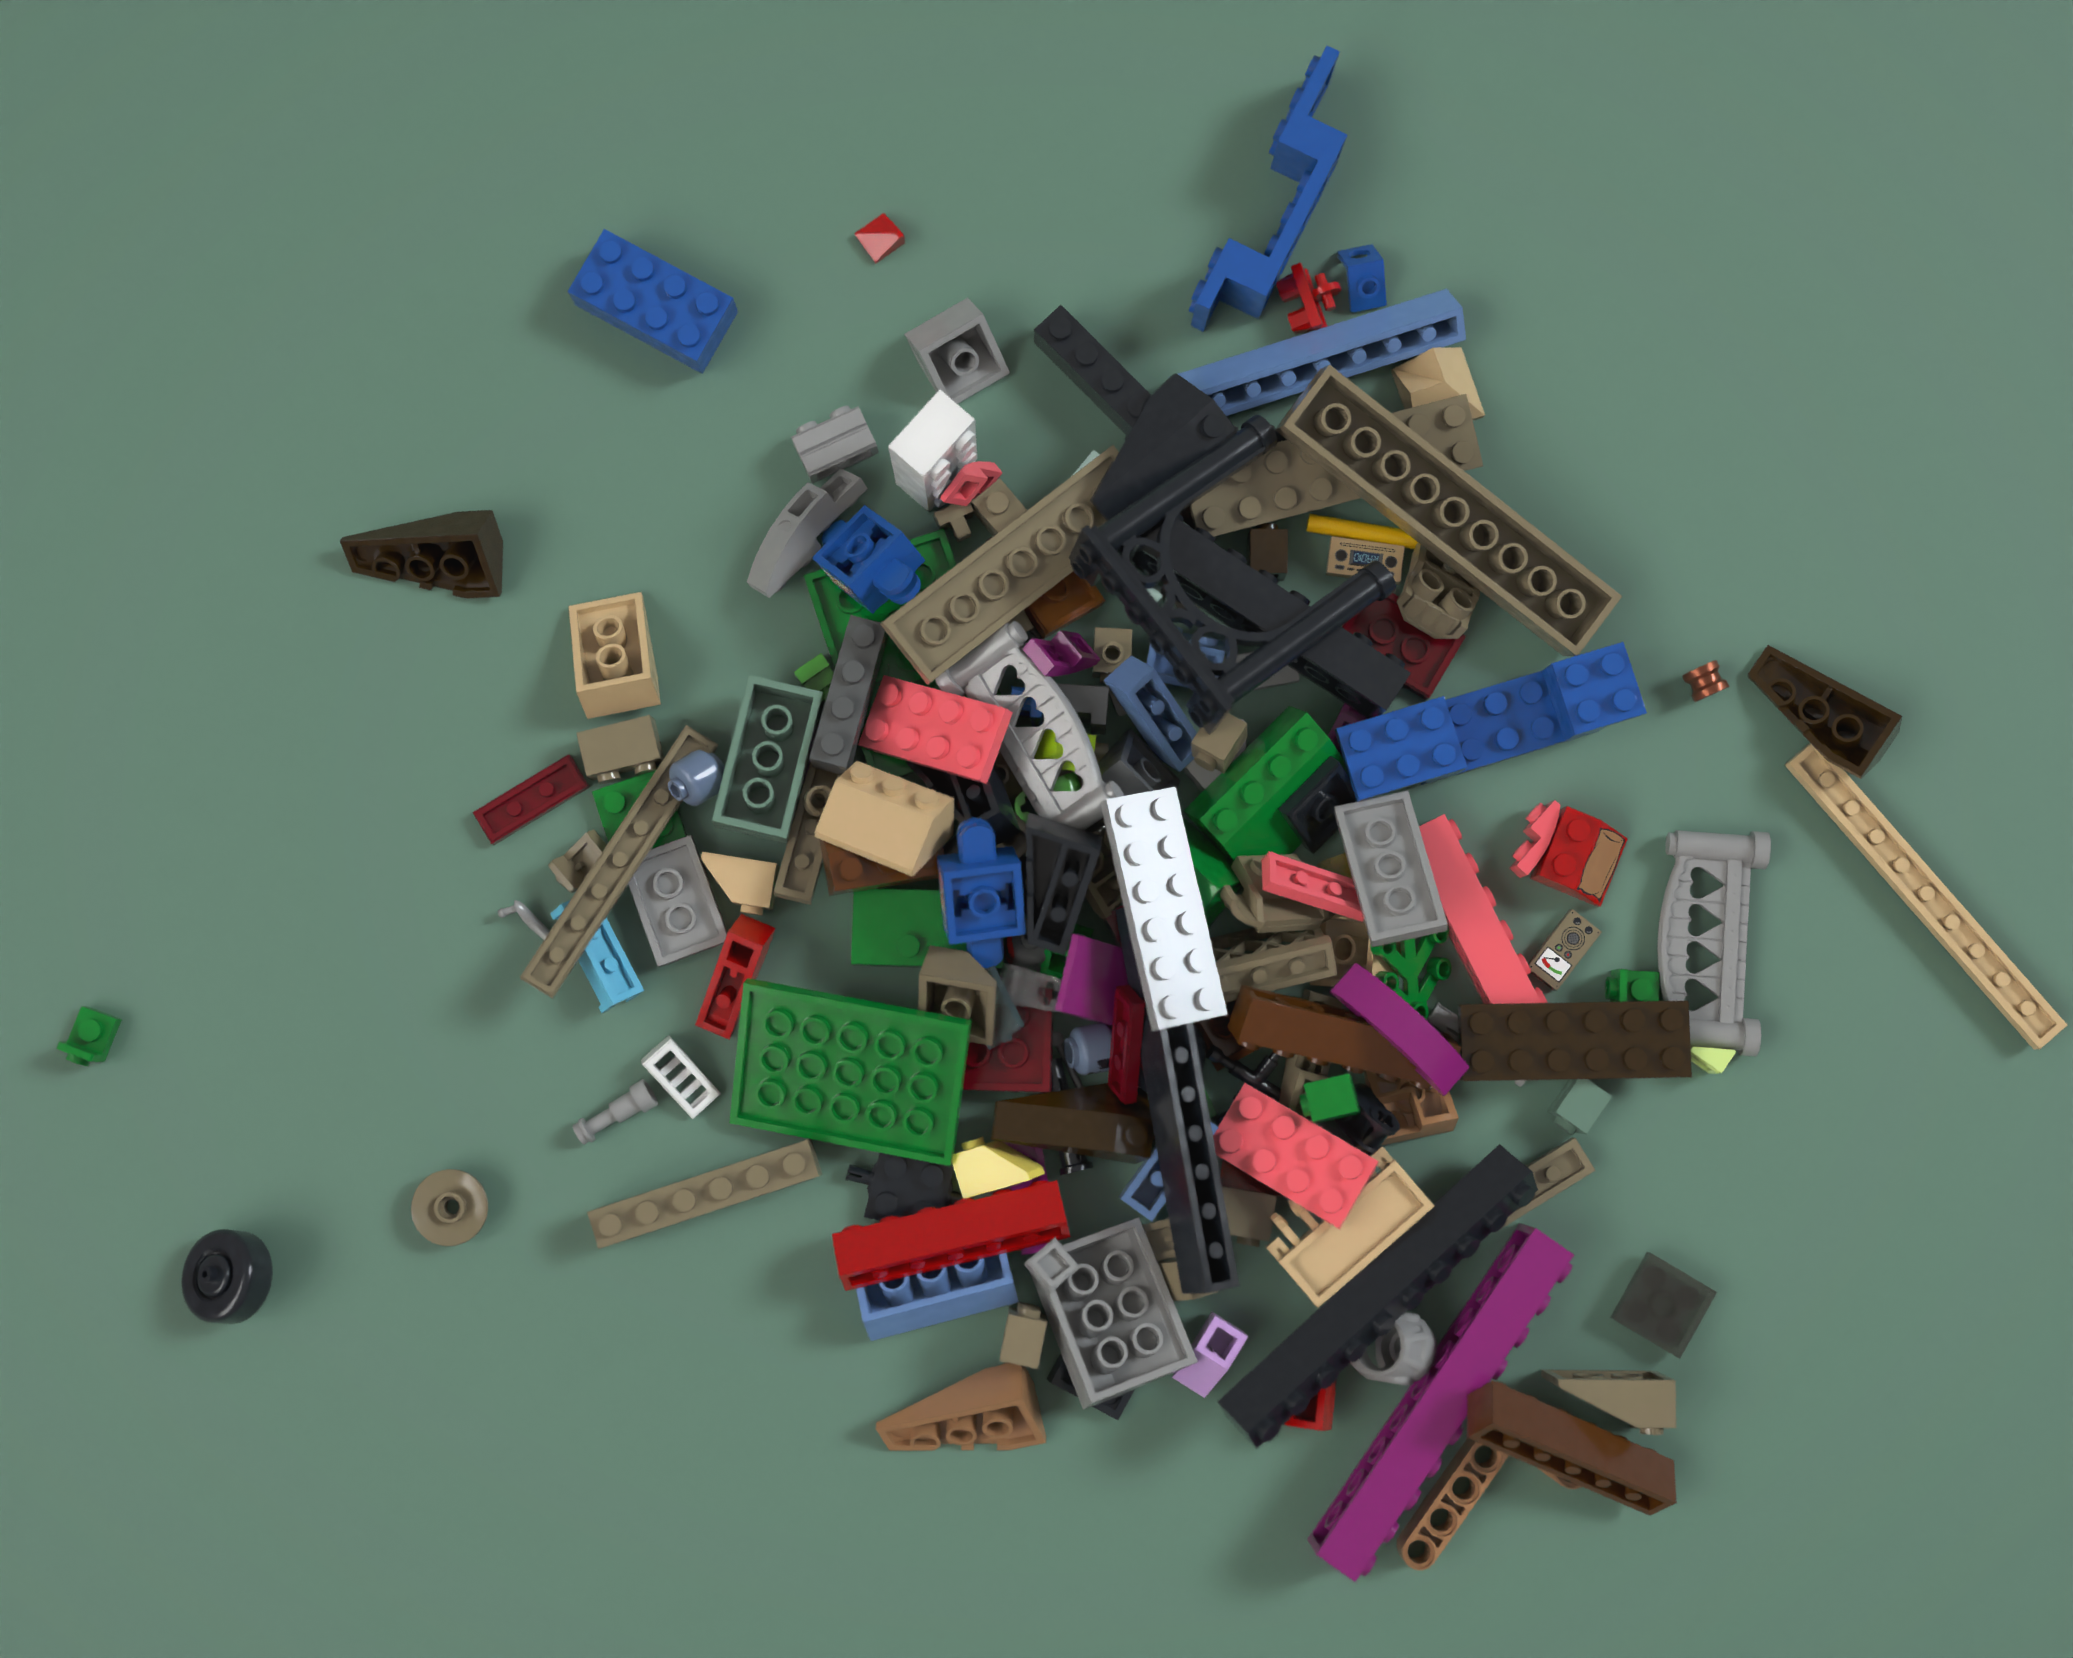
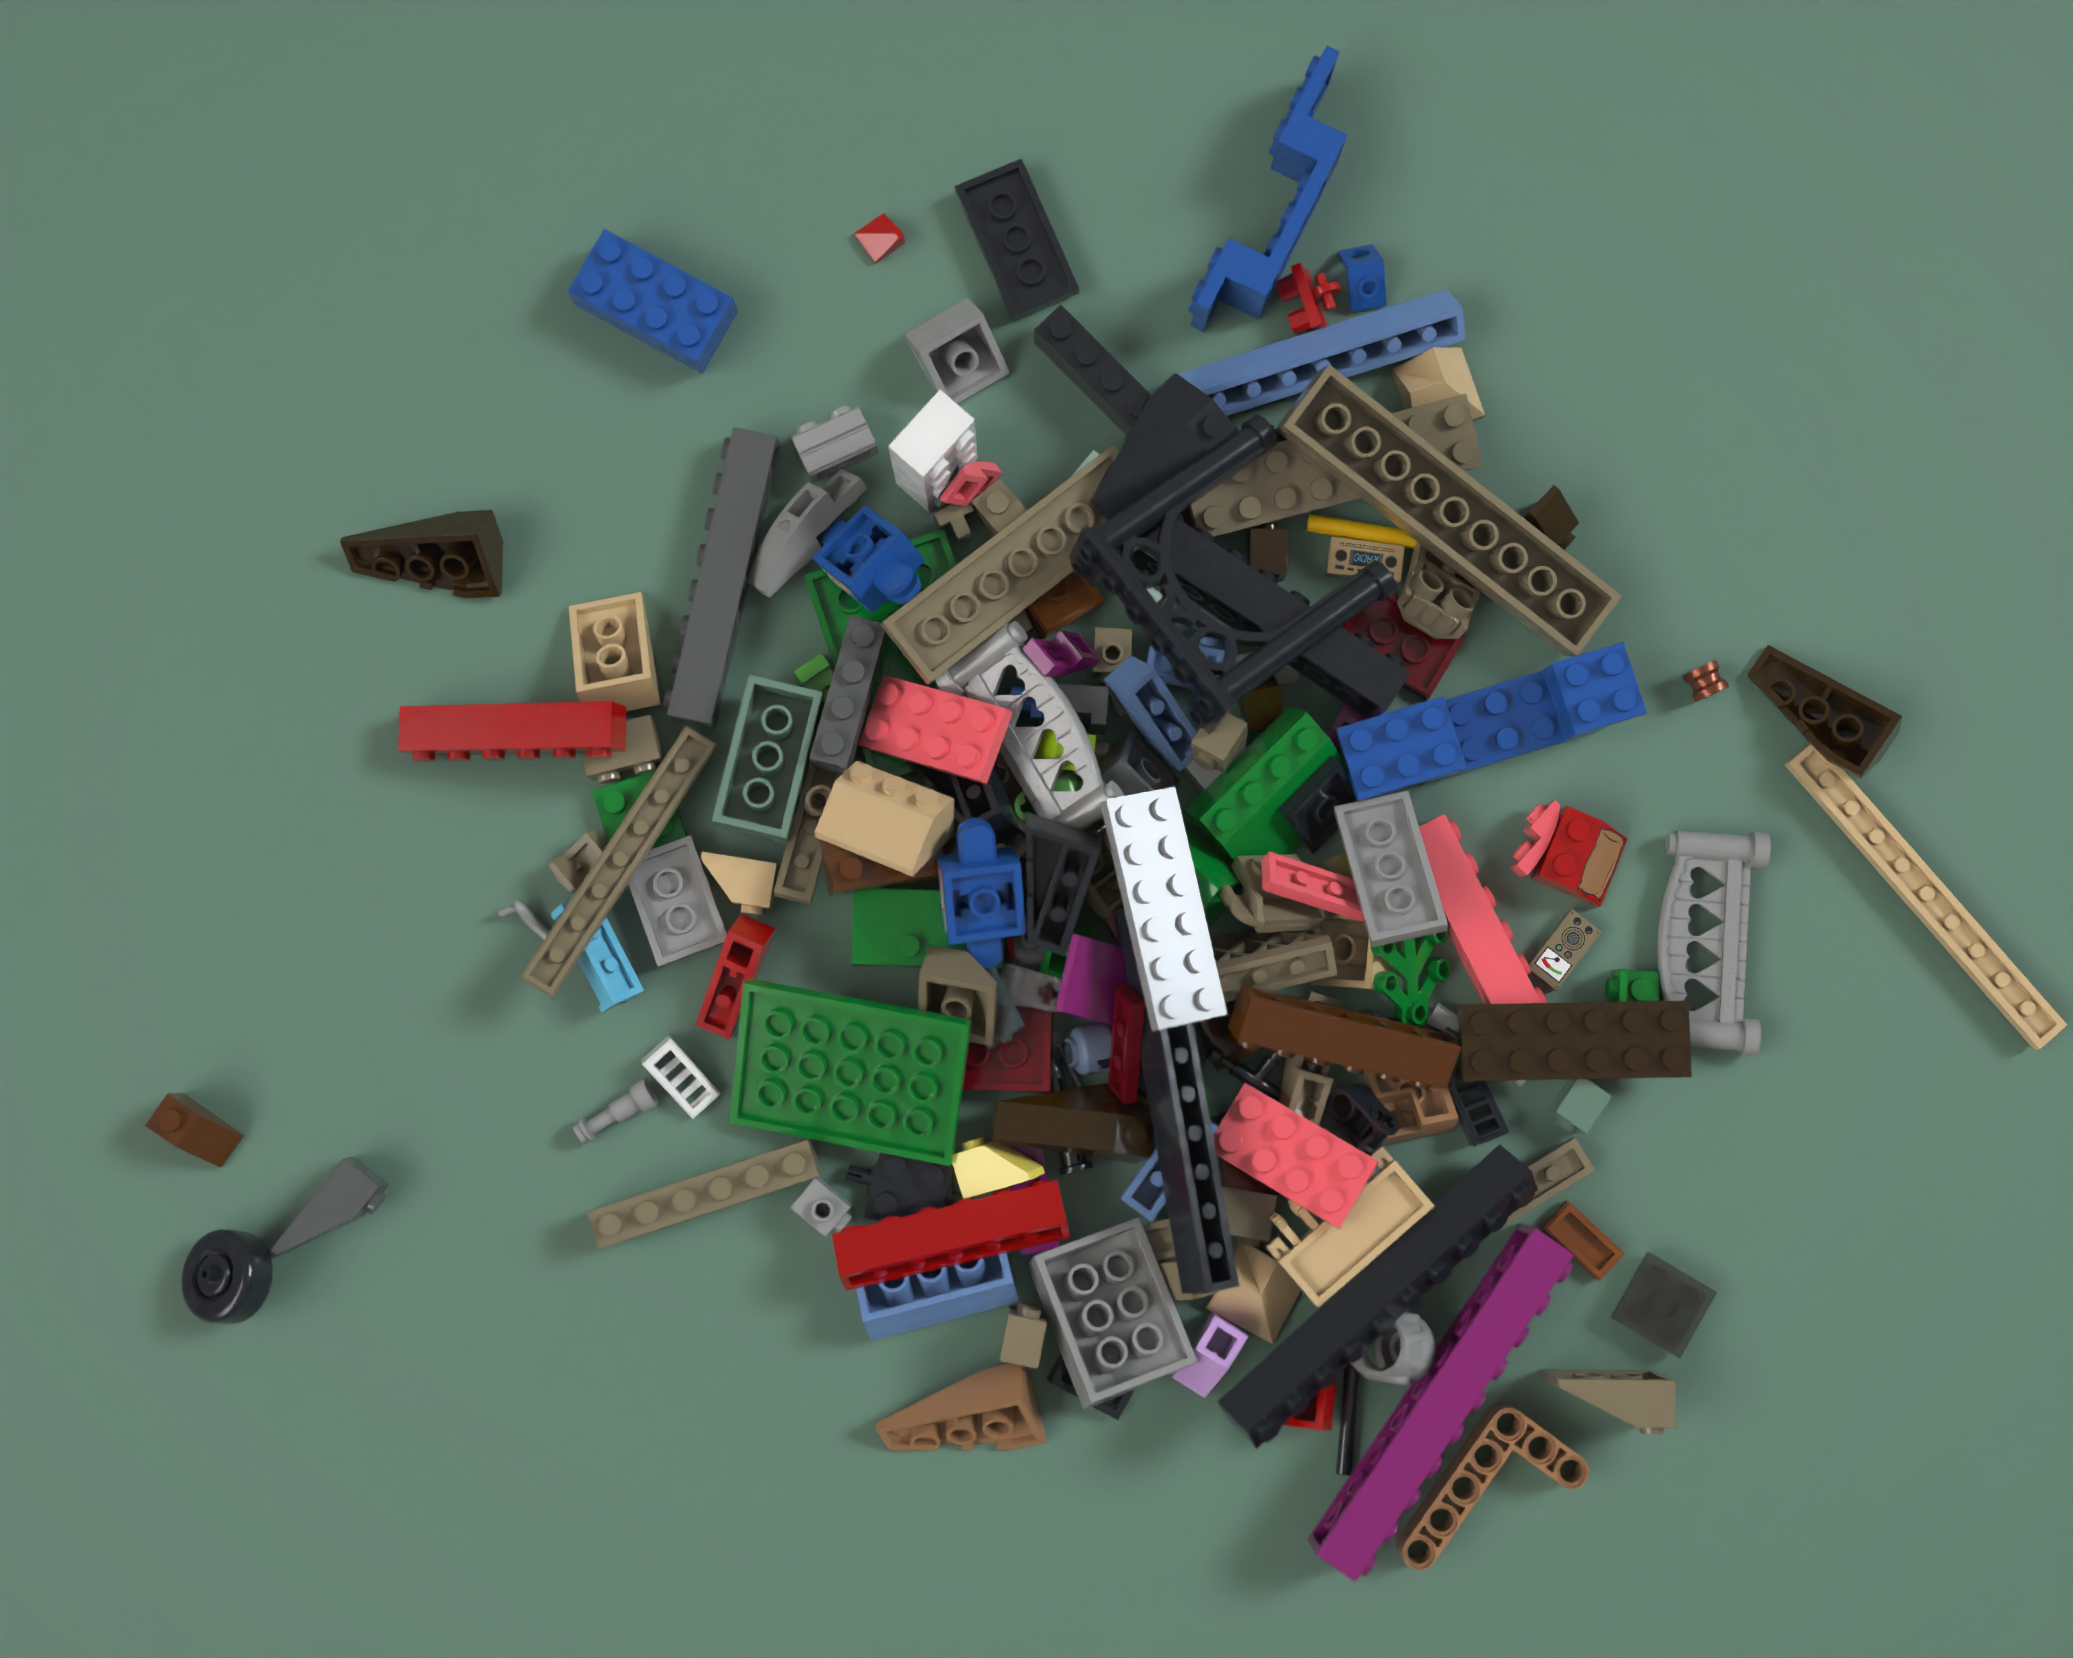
(90, 1037): green bracket -> none
(194, 1129): none -> reddish brown slope
(341, 1199): none -> dark grey slope
(431, 1212): dark tan dish -> none
(512, 729): none -> red brick
(531, 799): dark red tile -> none
(696, 777): sand blue head -> none
(723, 578): none -> dark grey brick
(823, 1207): none -> light grey brick
(1017, 239): none -> black plate
(1052, 1265): light grey tile -> none
(1261, 706): none -> dark brown brick
(1262, 1296): none -> tan slope
(1330, 1099): green brick -> none
(1347, 1421): none -> black bar
(1401, 1027): magenta slope -> none
(1499, 1126): none -> black slope
(1554, 518): none -> dark brown slope
(1570, 1448): reddish brown brick -> none
(1583, 1239): none -> dark orange tile
(1711, 1059): yellowish green slope -> none

